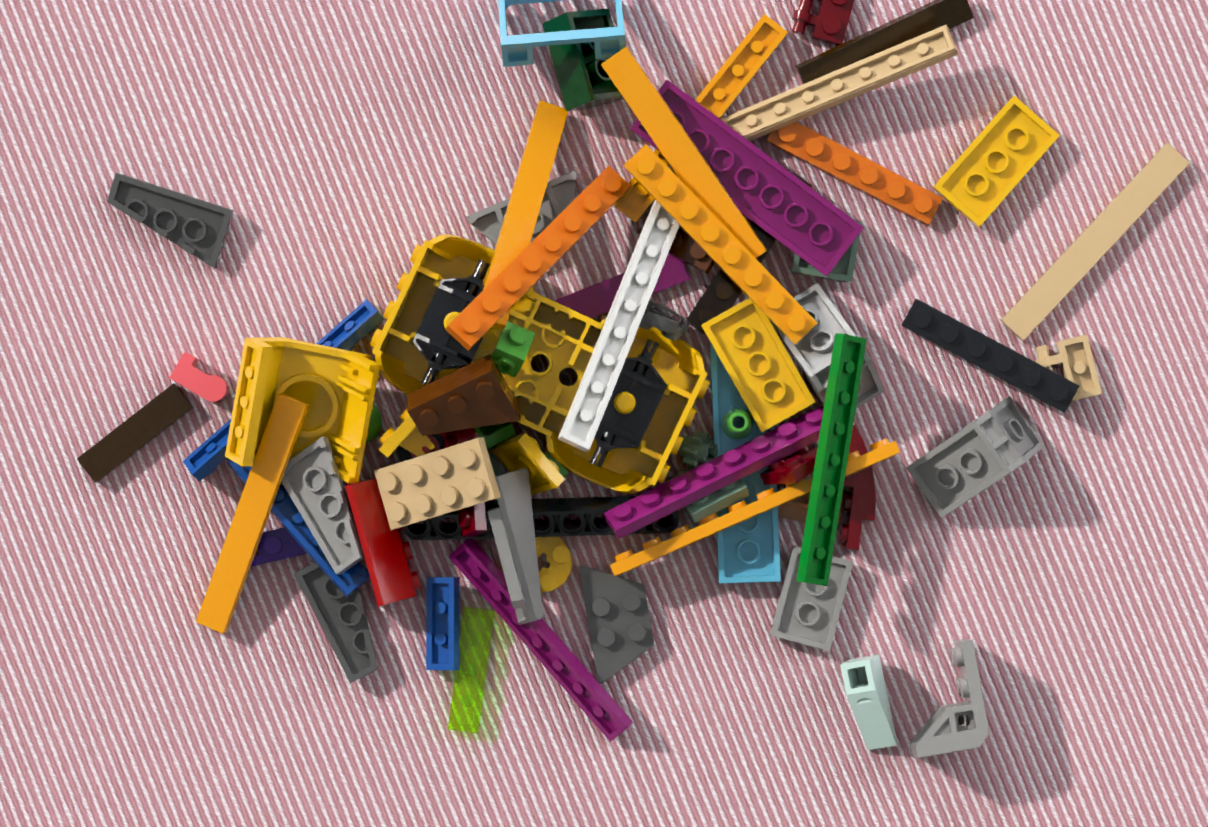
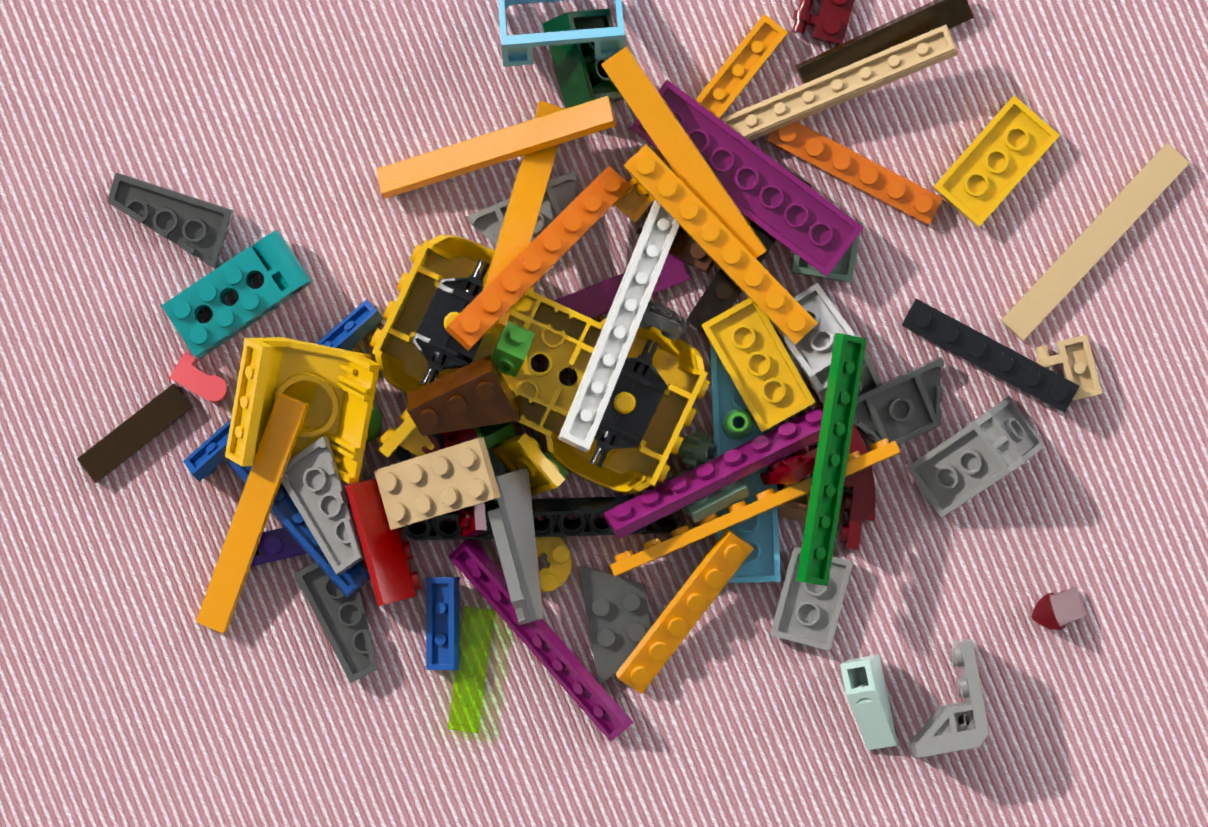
(282, 281): none -> teal hinge
(496, 147): none -> light orange tile
(684, 611): none -> light orange plate
(902, 405): none -> dark grey wing
(1058, 609): none -> tile

